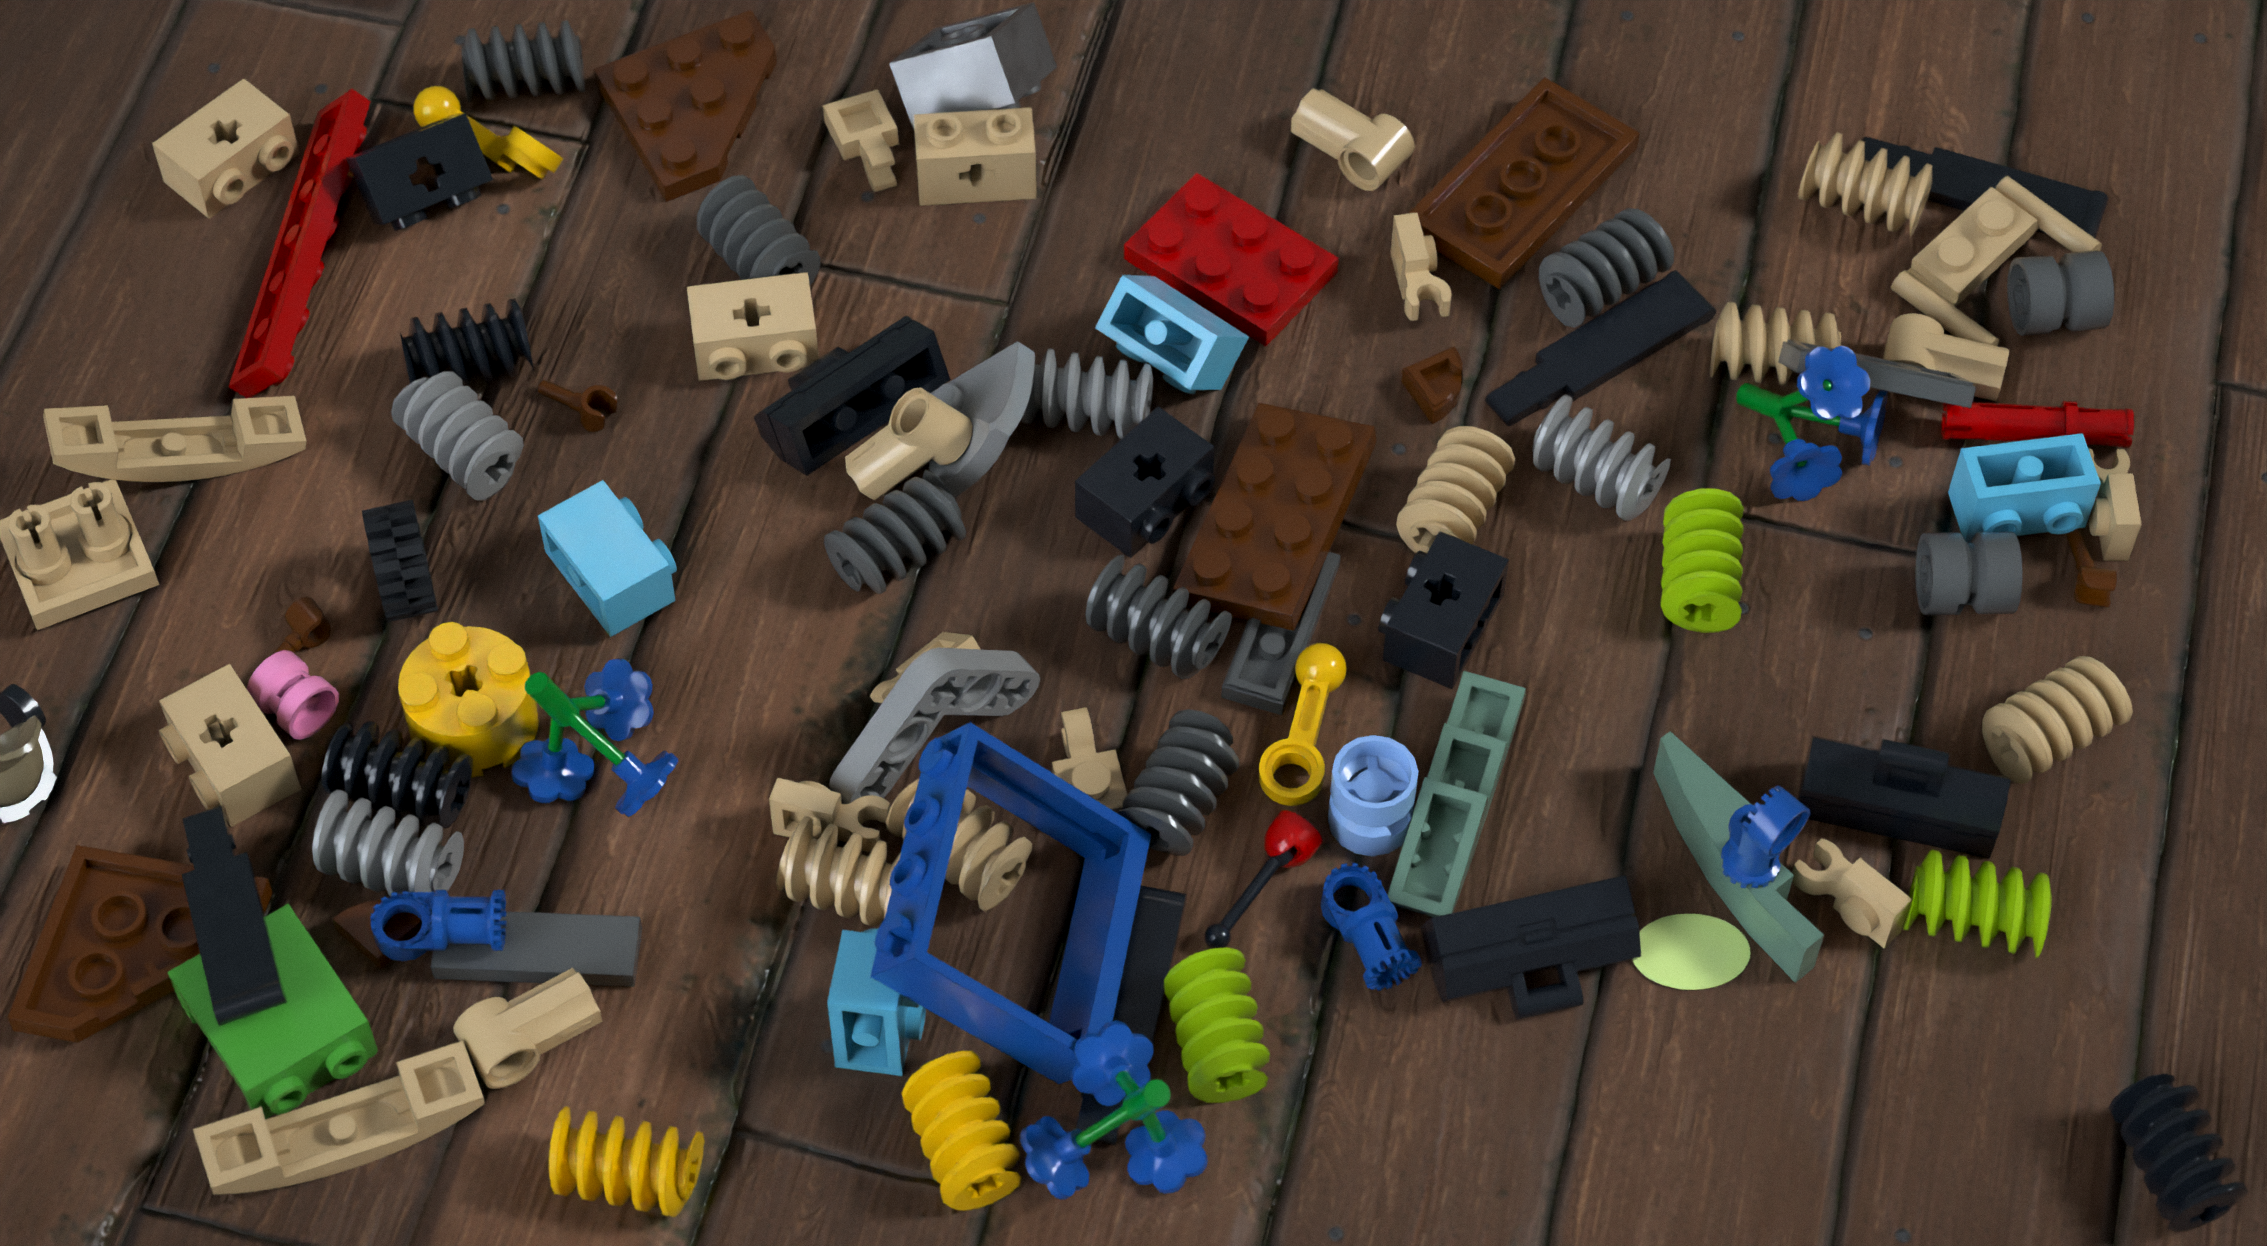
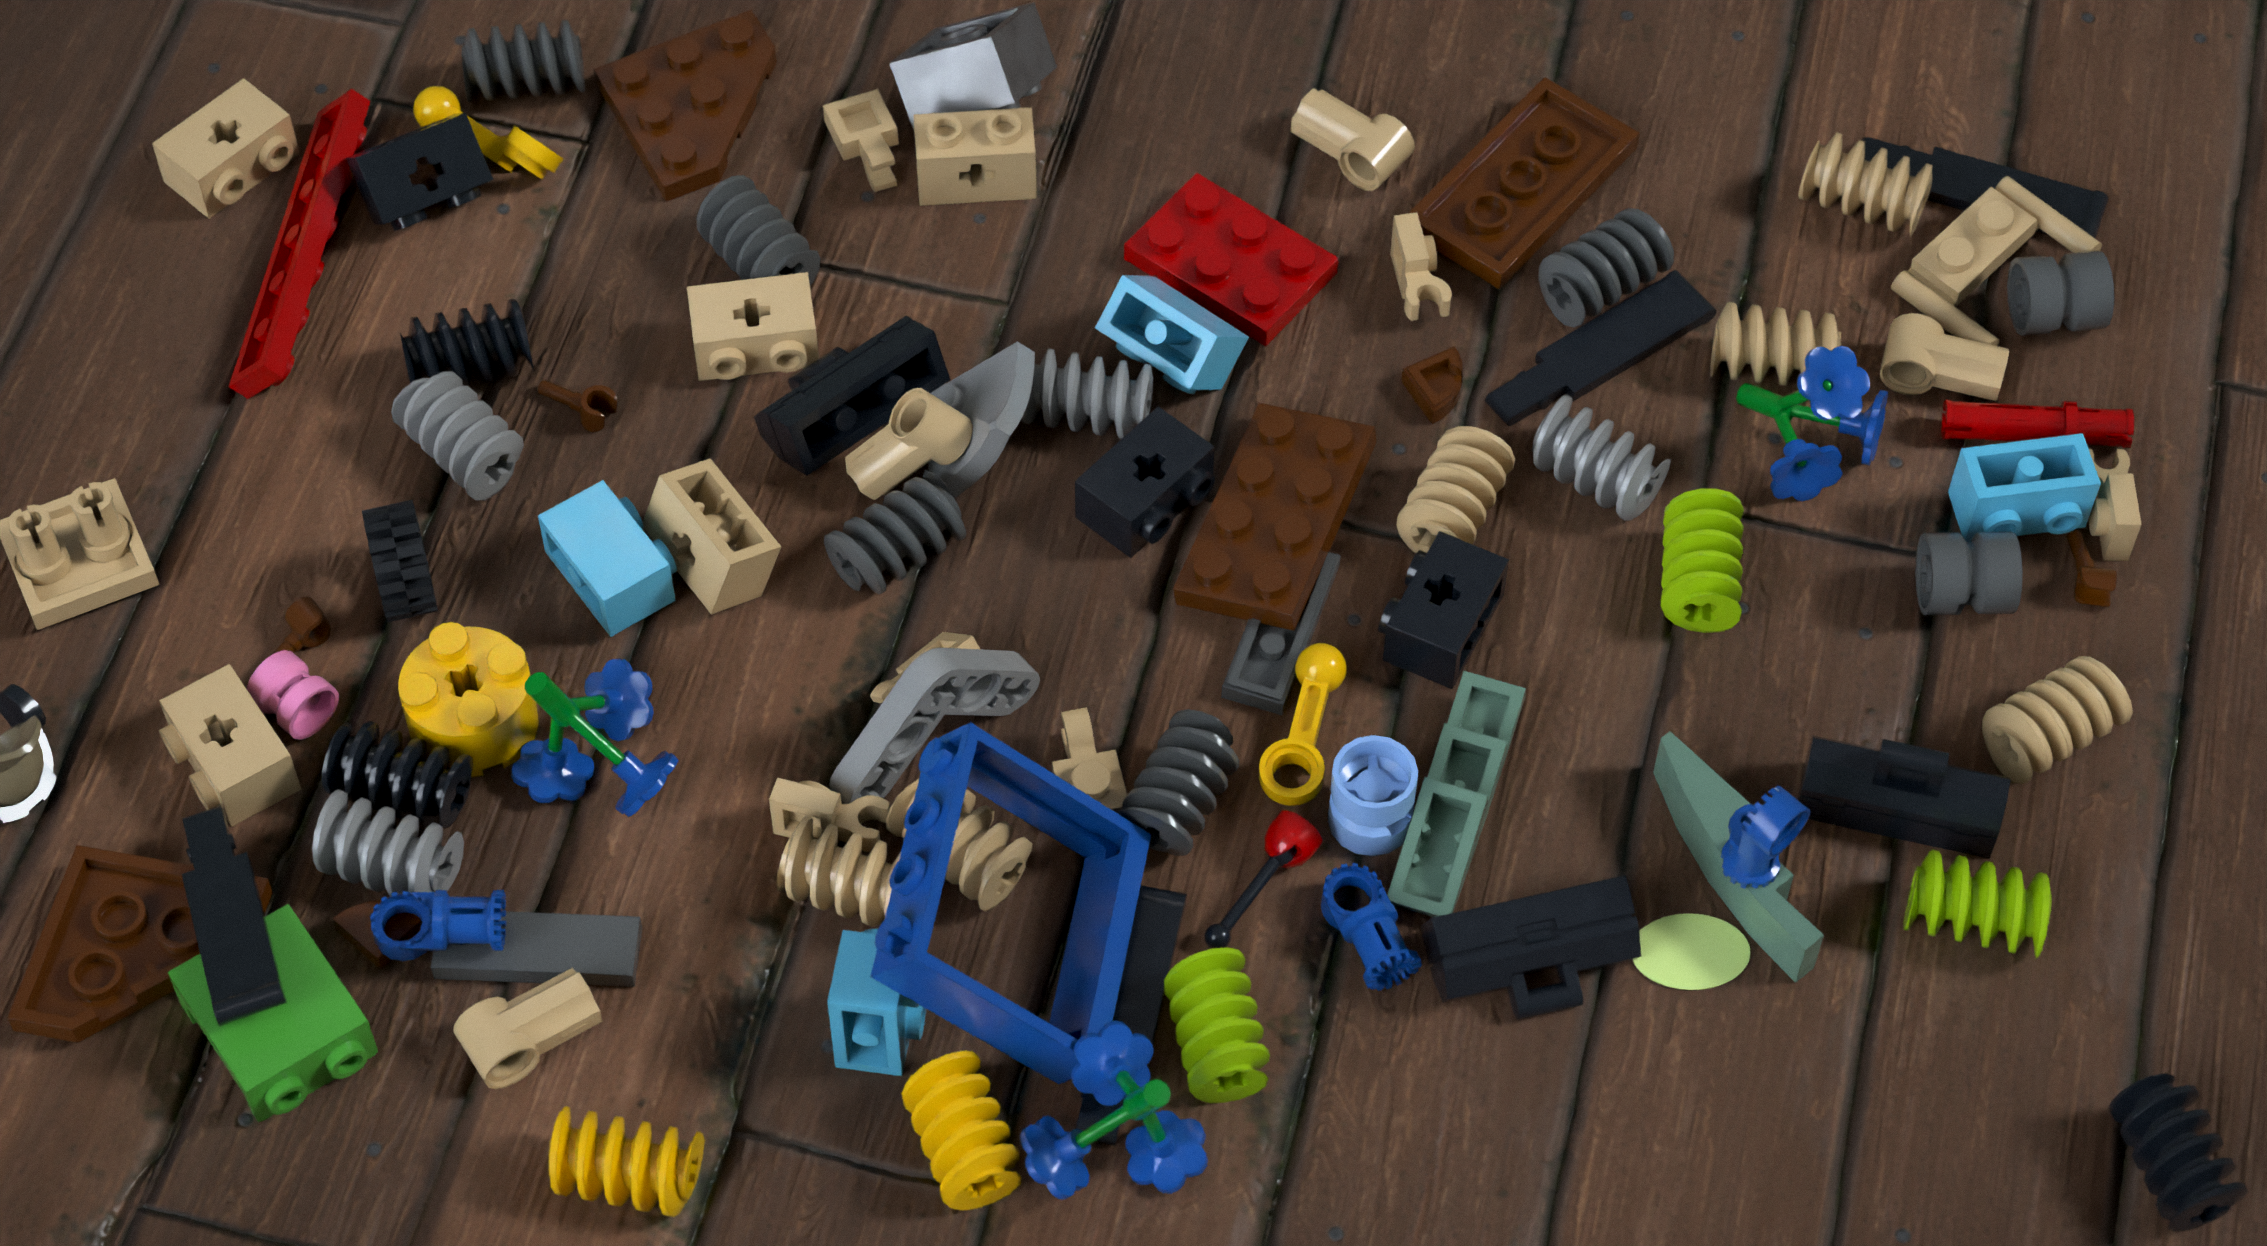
(176, 448): tan slope -> none
(342, 1131): tan slope -> none
(711, 535): none -> tan brick
(1153, 622): dark grey piece -> none
(1862, 894): tan plate -> none
(1894, 376): dark grey tile -> none

